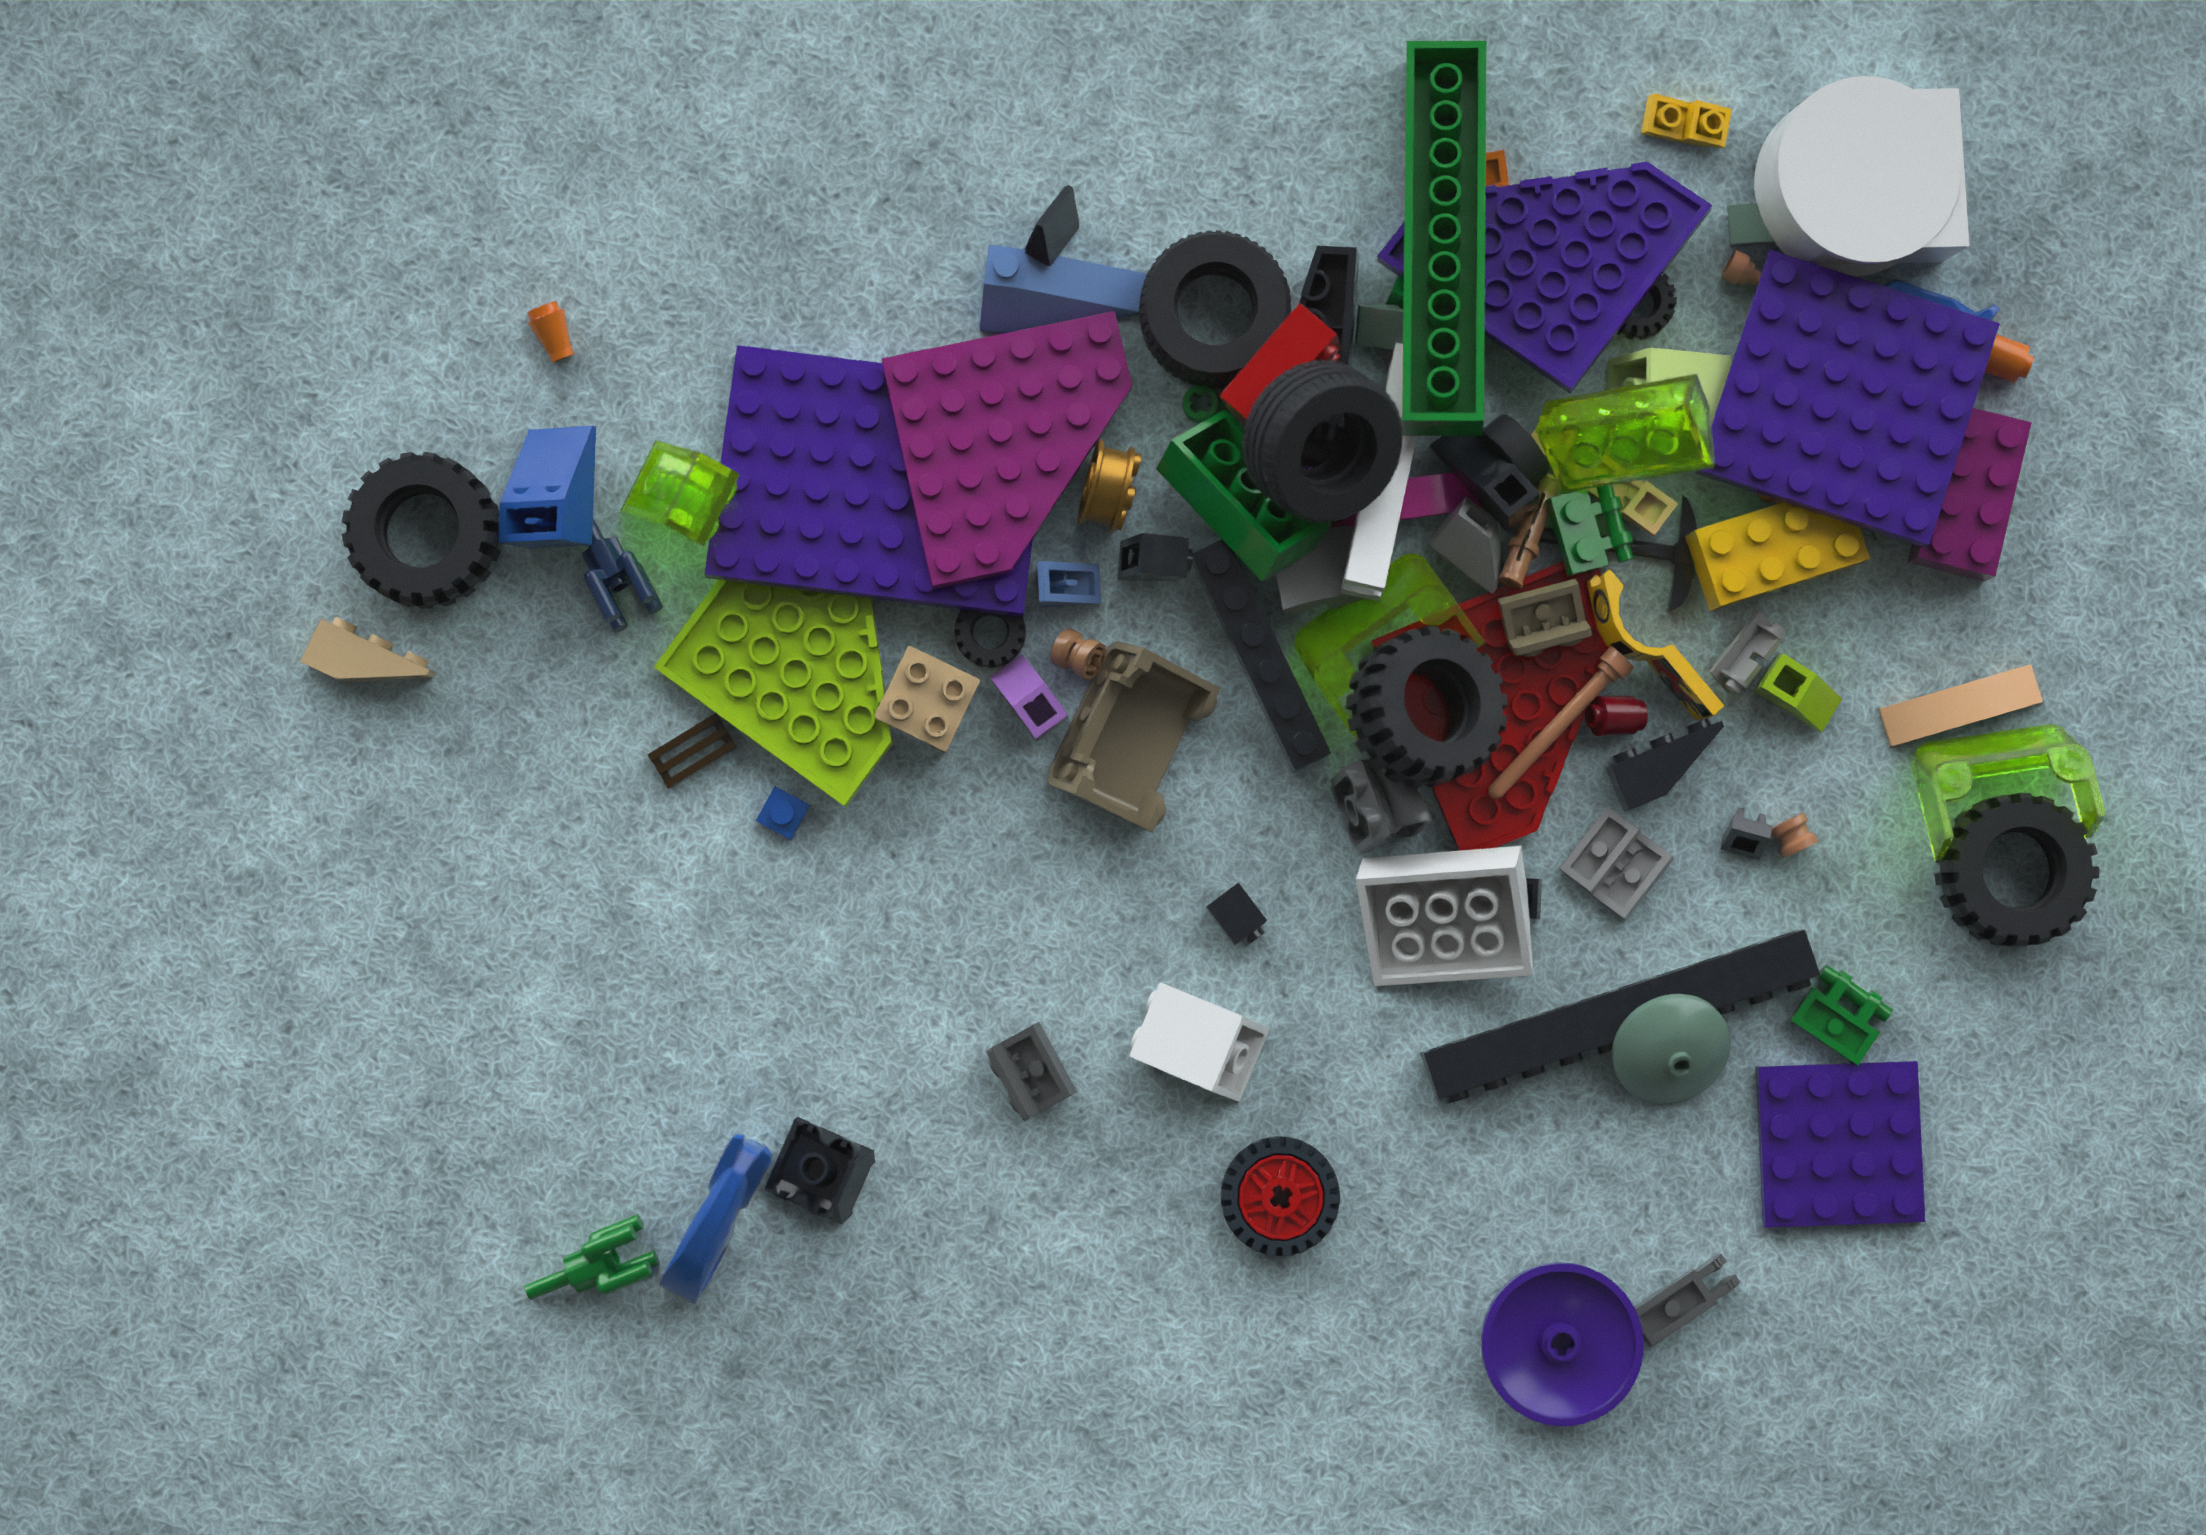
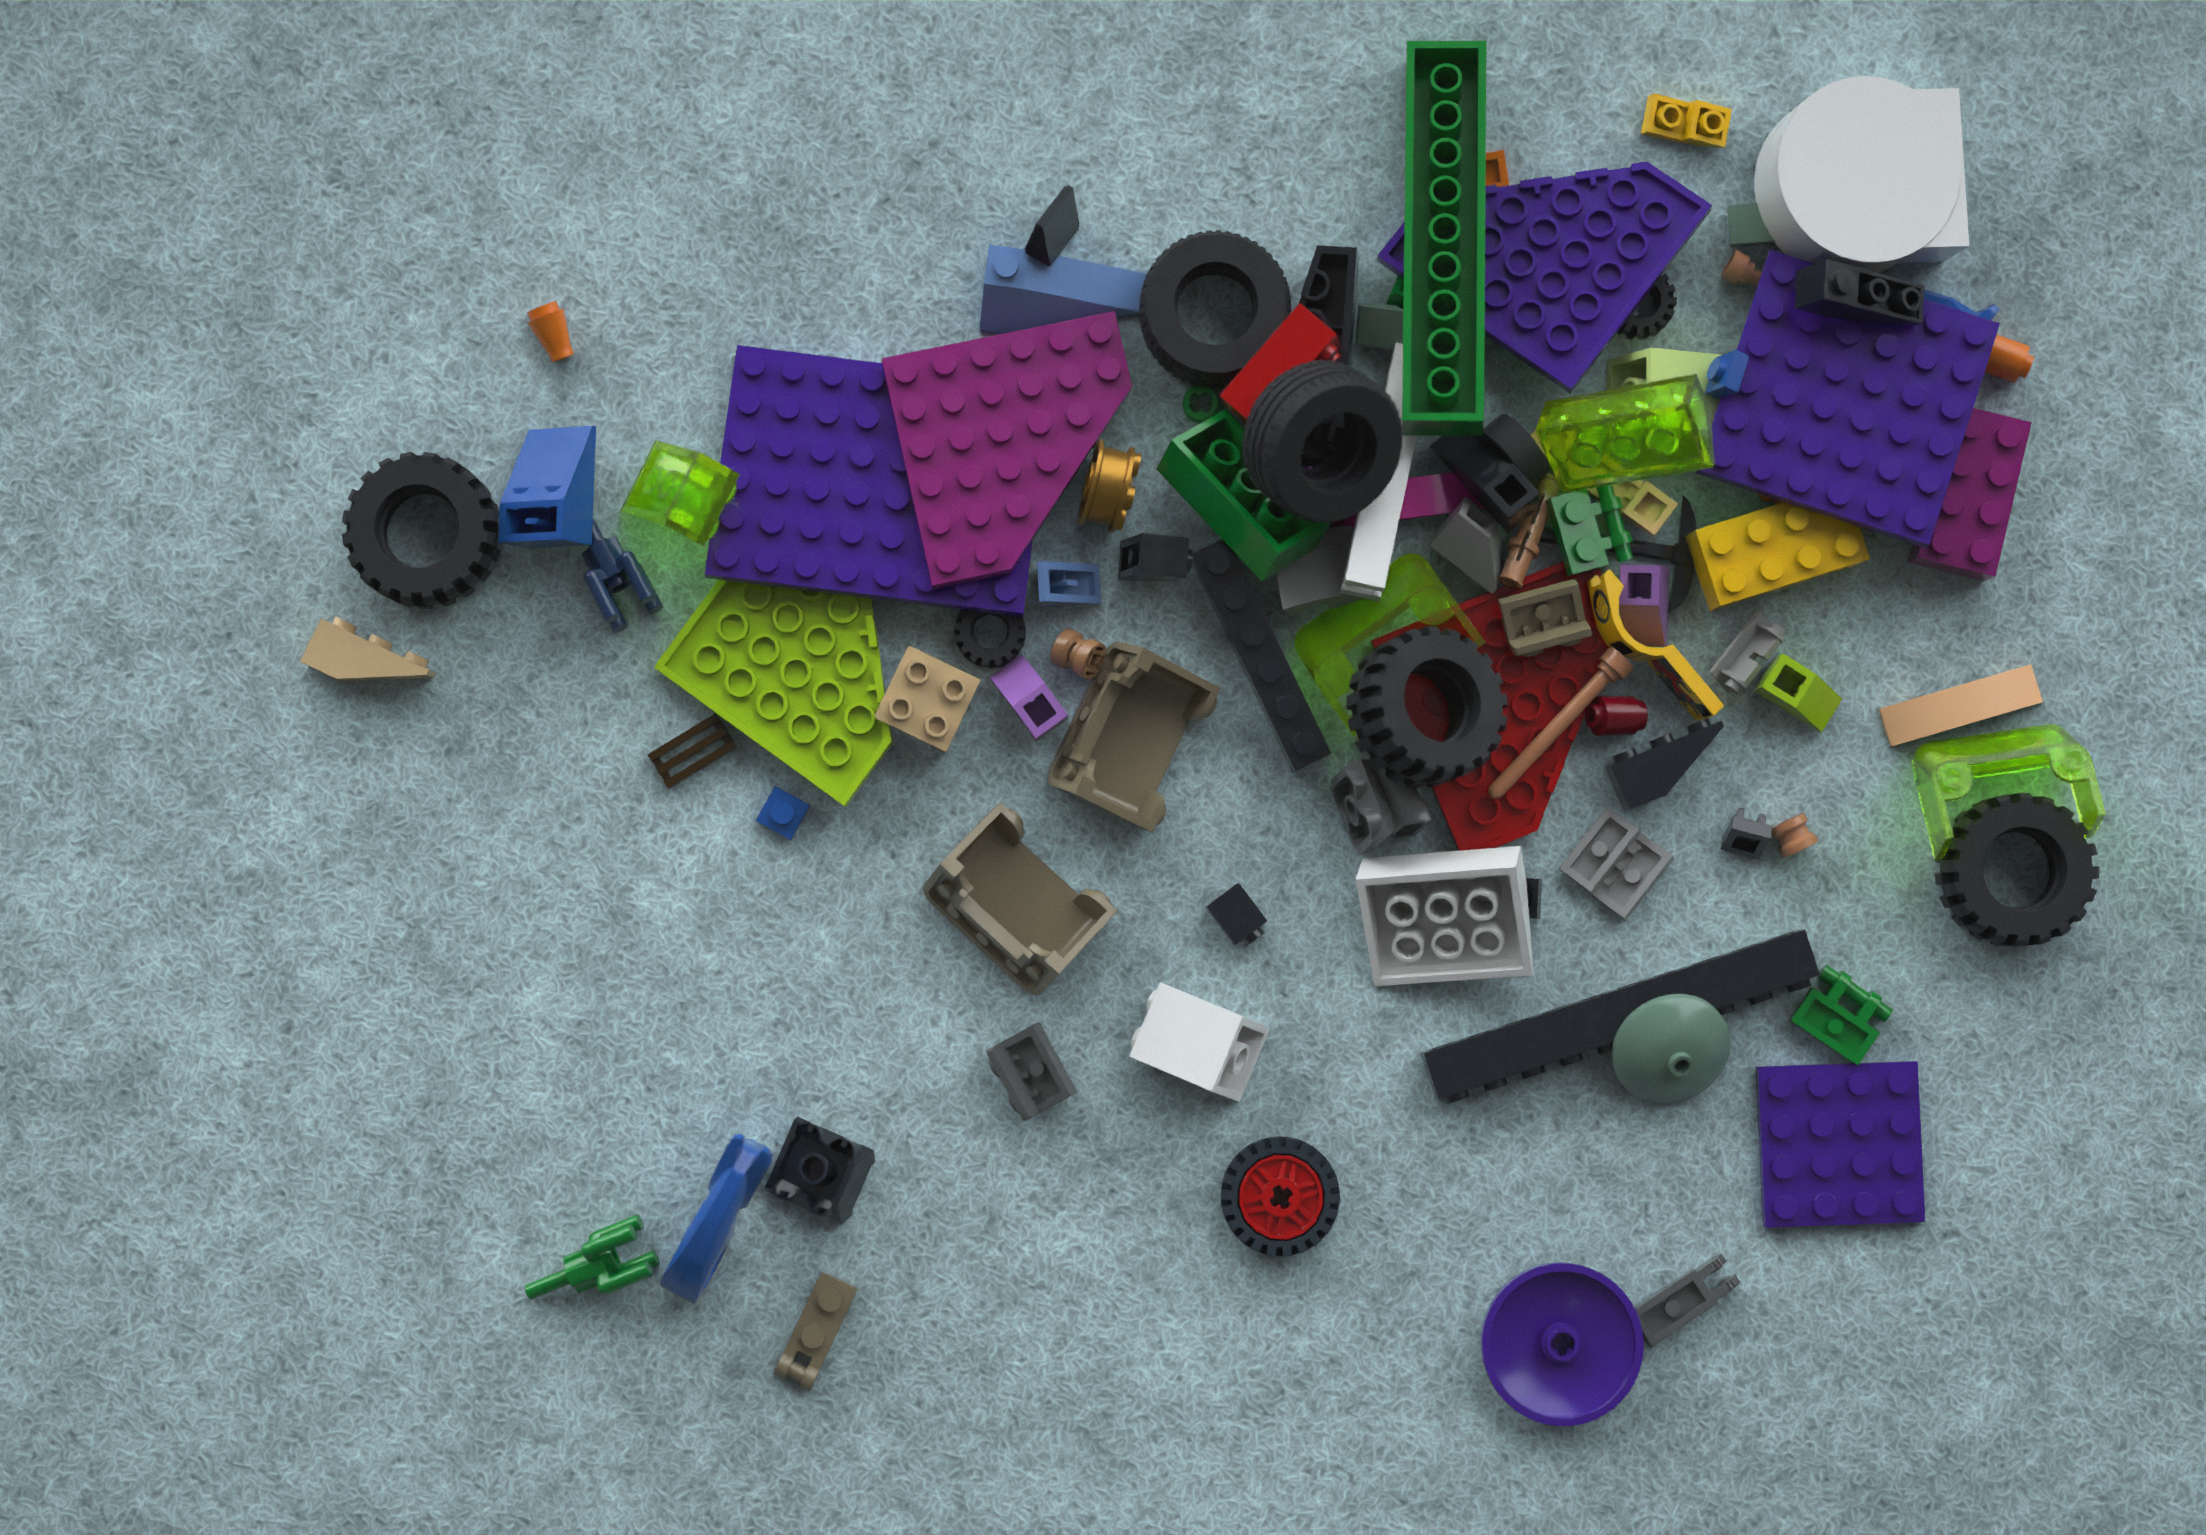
(816, 1329): none -> dark tan plate
(1015, 903): none -> dark tan windscreen
(1645, 603): none -> slope
(1726, 374): none -> blue plate
(1858, 294): none -> black slope

